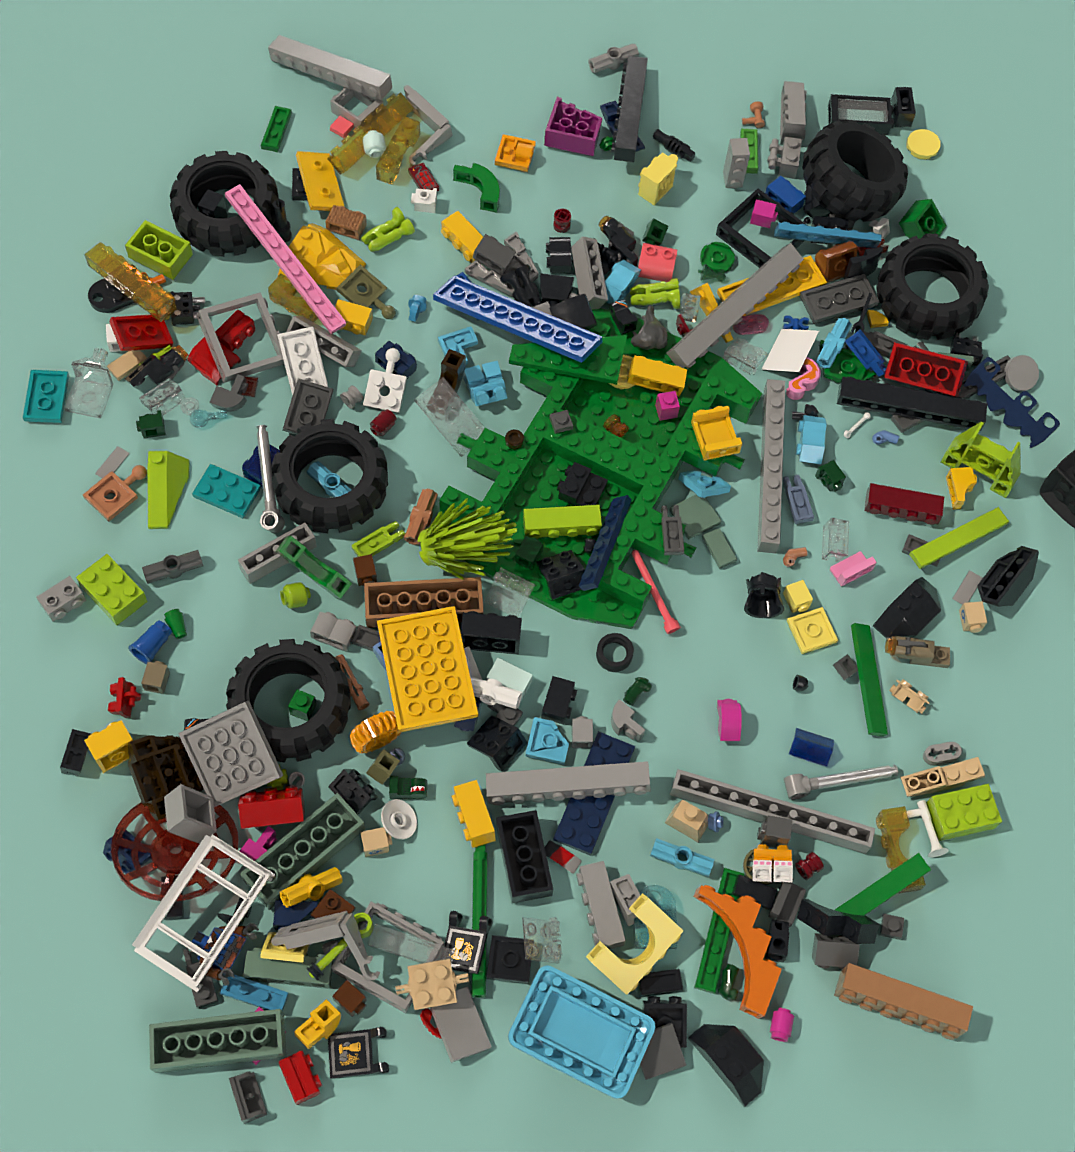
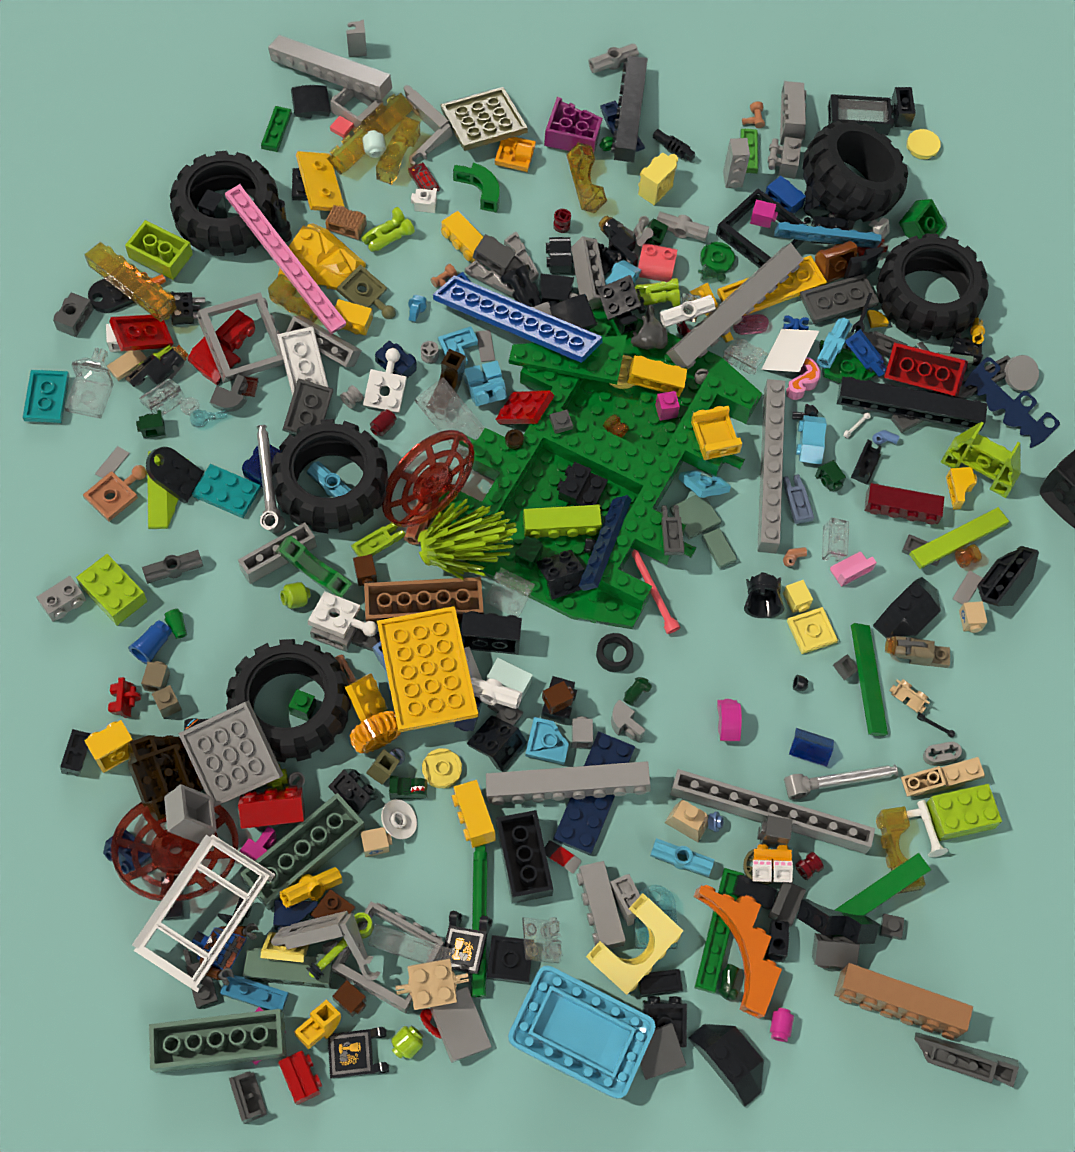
(79, 308): none -> dark grey brick
(166, 701): none -> dark tan brick
(174, 473): none -> black plate
(310, 100): none -> black slope
(339, 625): none -> white plate
(356, 39): none -> light grey hinge
(366, 697): none -> yellow plate
(407, 1042): none -> lime head
(426, 349): none -> light grey wheel
(432, 482): none -> clear red dish
(442, 768): none -> light yellow tile
(449, 271): none -> nougat piece
(484, 118): none -> plate
(485, 345): none -> light grey sticker
(524, 407): none -> red plate
(558, 697): none -> reddish brown brick
(581, 161): none -> clear yellow arch
(621, 298): none -> black plate
(641, 233): none -> light grey piece
(683, 226): none -> light grey piece
(697, 307): none -> white piece
(700, 378): none -> light grey hinge
(866, 463): none -> black hinge
(921, 717): none -> black hinge
(968, 1060): none -> dark grey wedge
(969, 555): none -> clear orange wheel
(977, 331): none -> yellow pin

